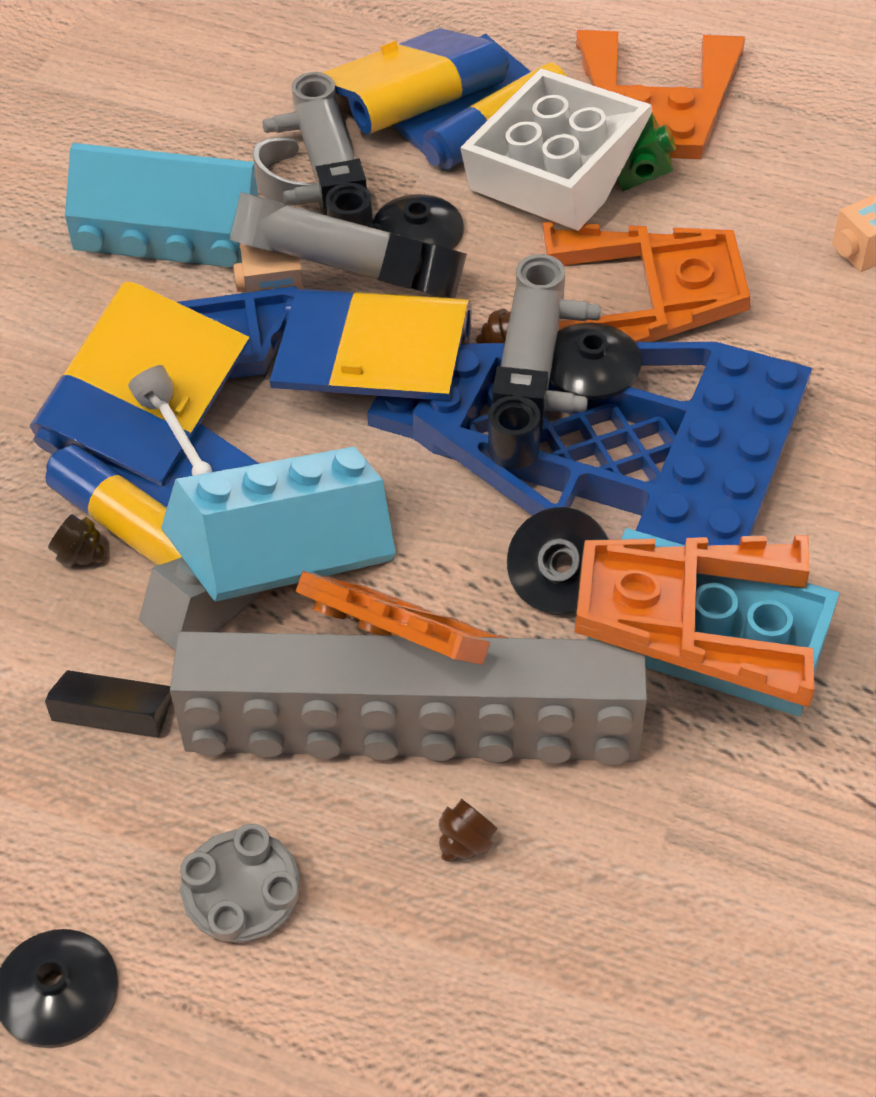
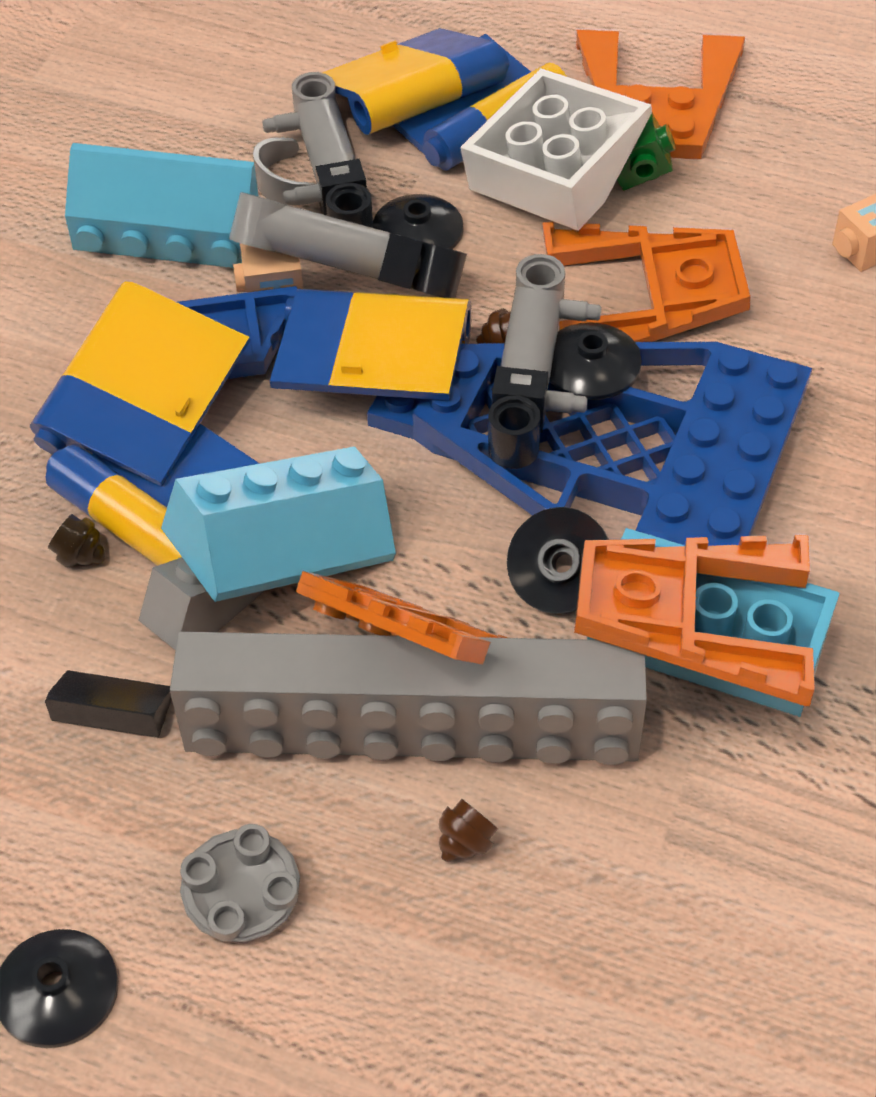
(154, 391): hinge -> none

